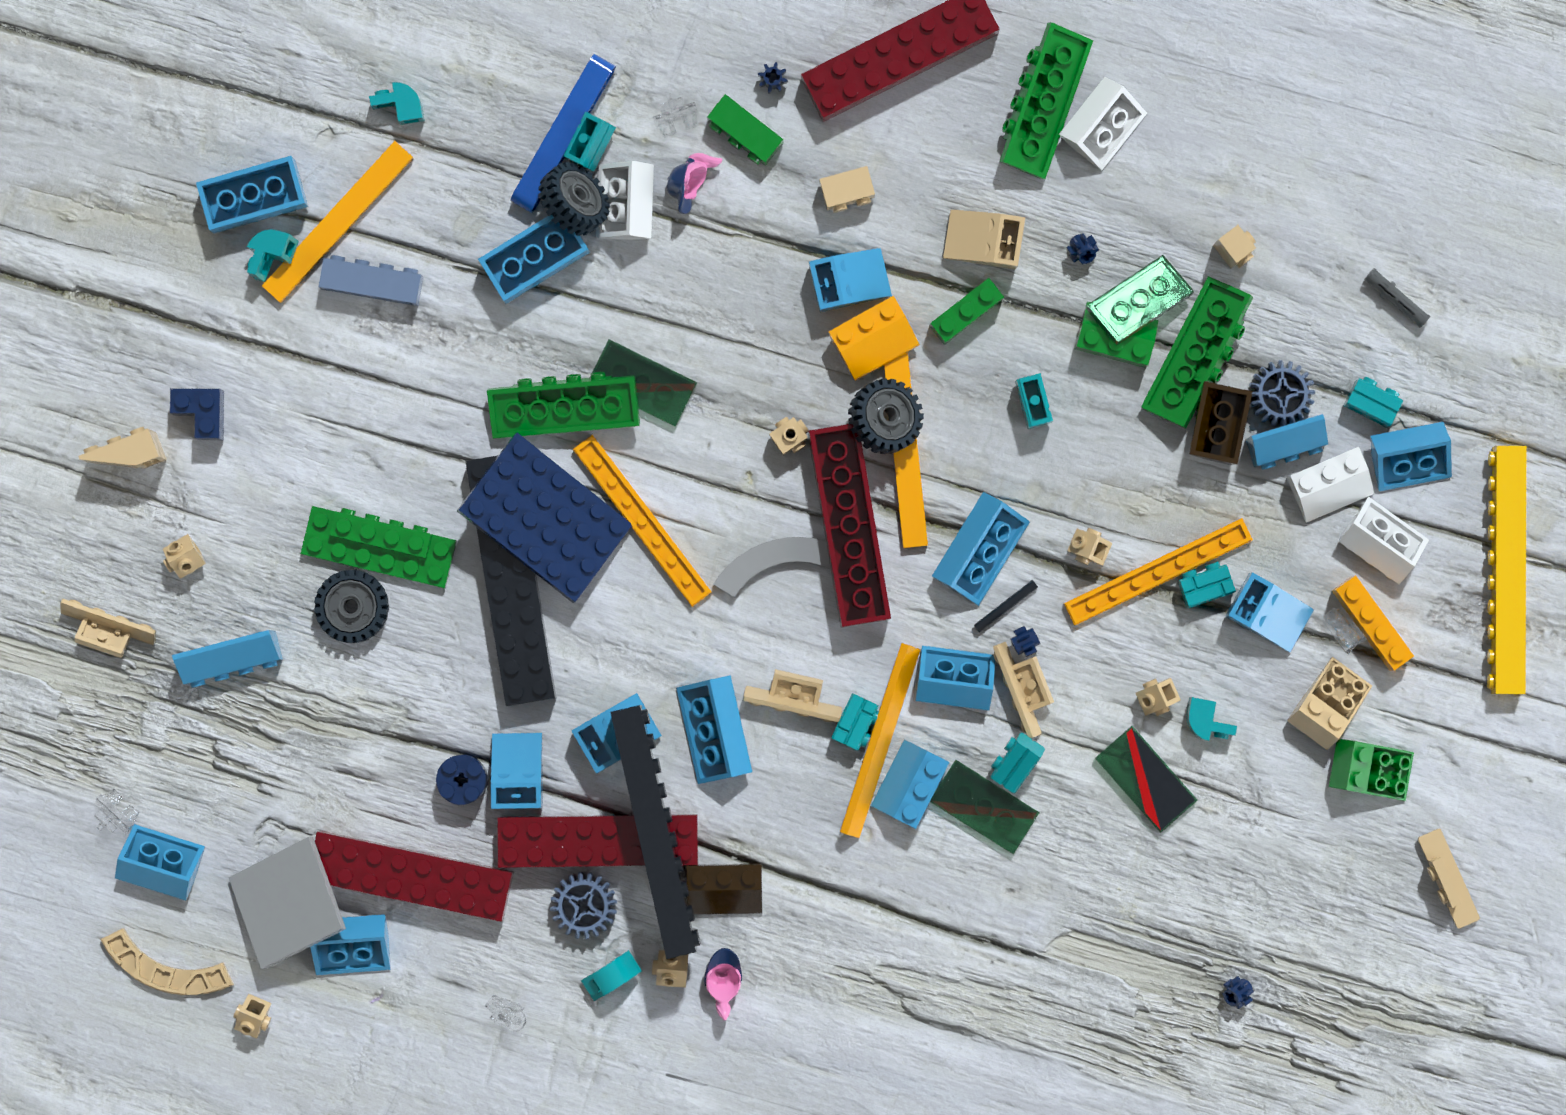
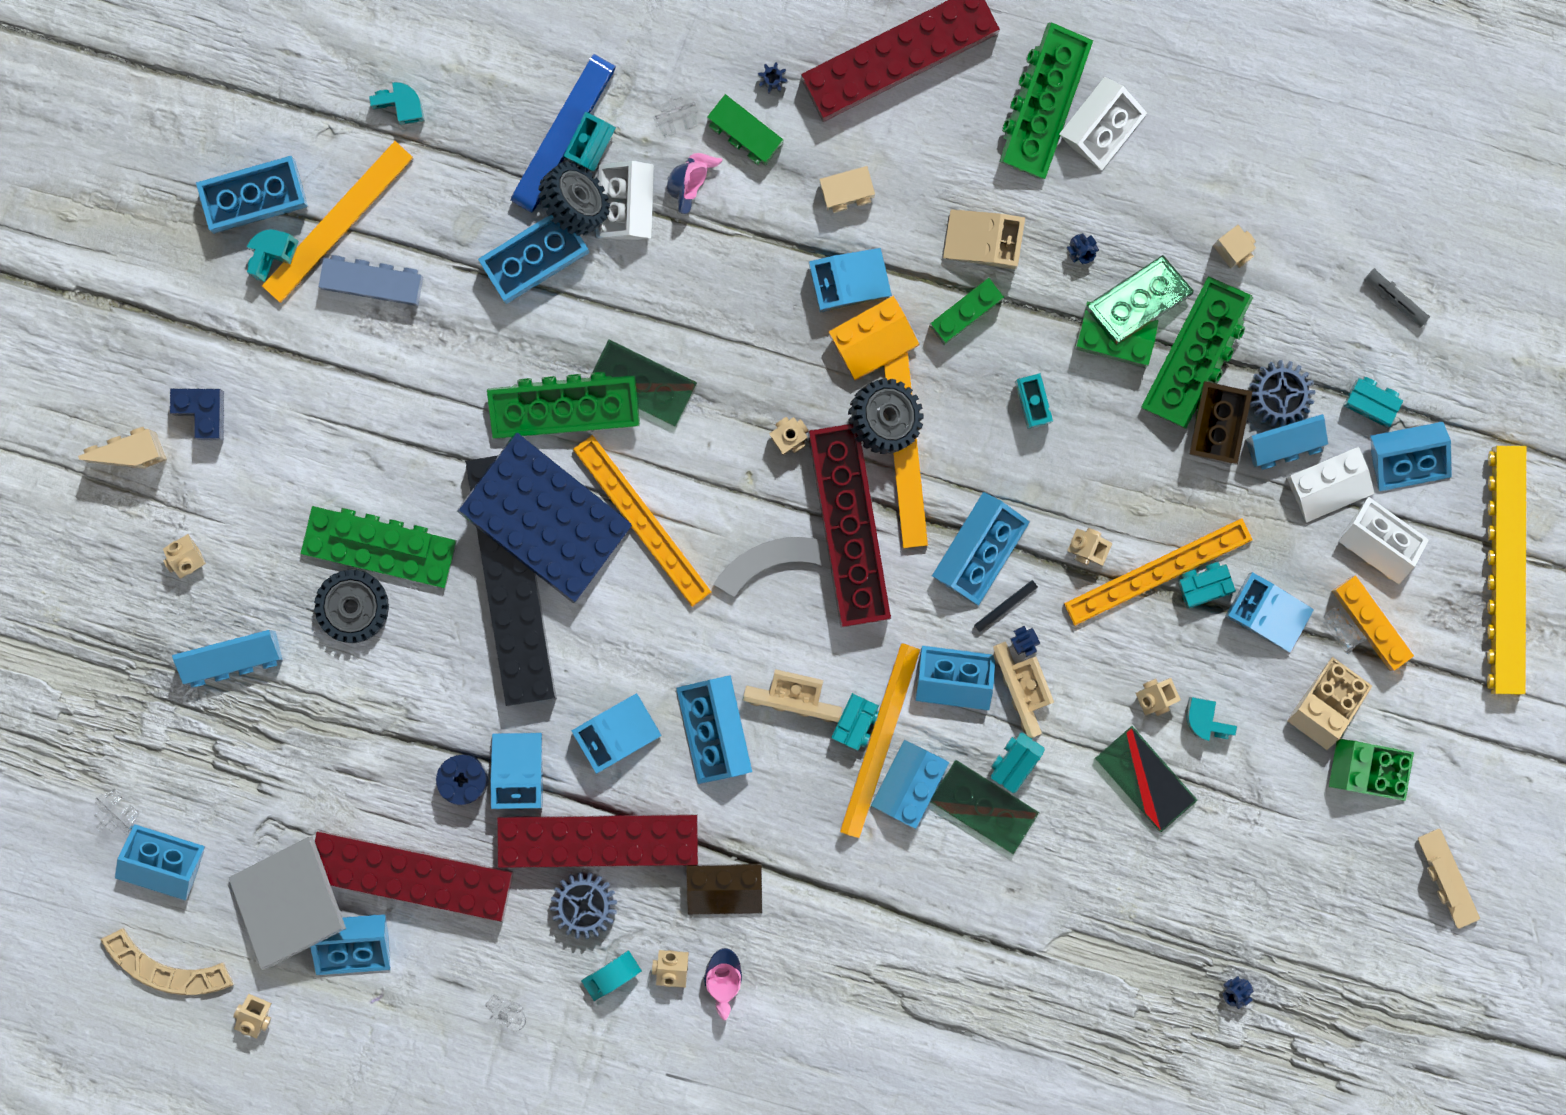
(104, 630): tan bracket -> none
(654, 831): black brick -> none

